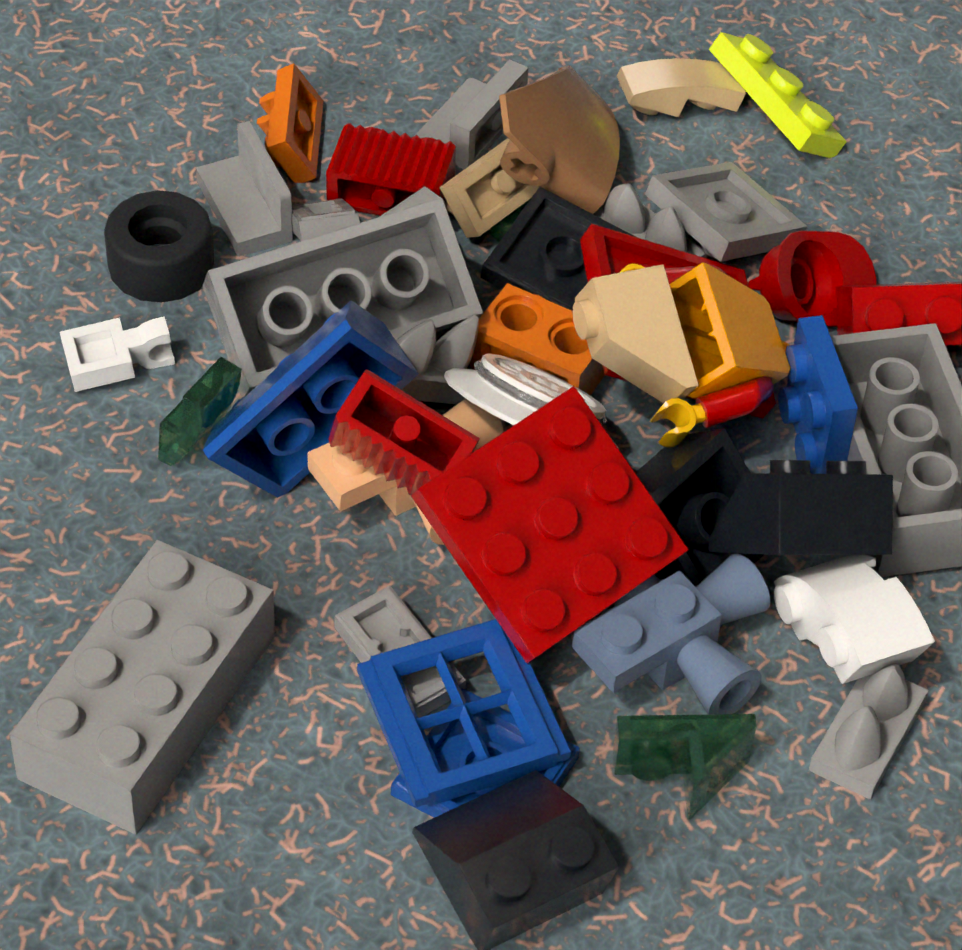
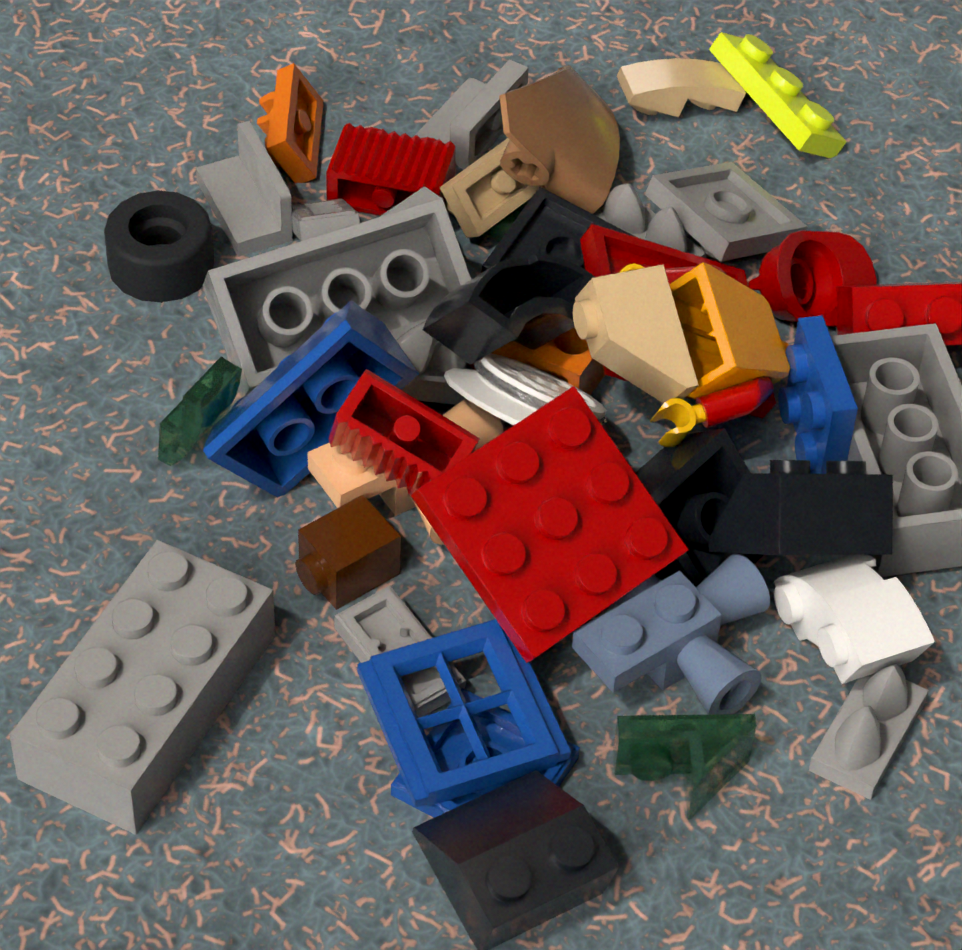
(105, 352): white plate -> none
(348, 552): none -> reddish brown brick
(509, 302): none -> black brick

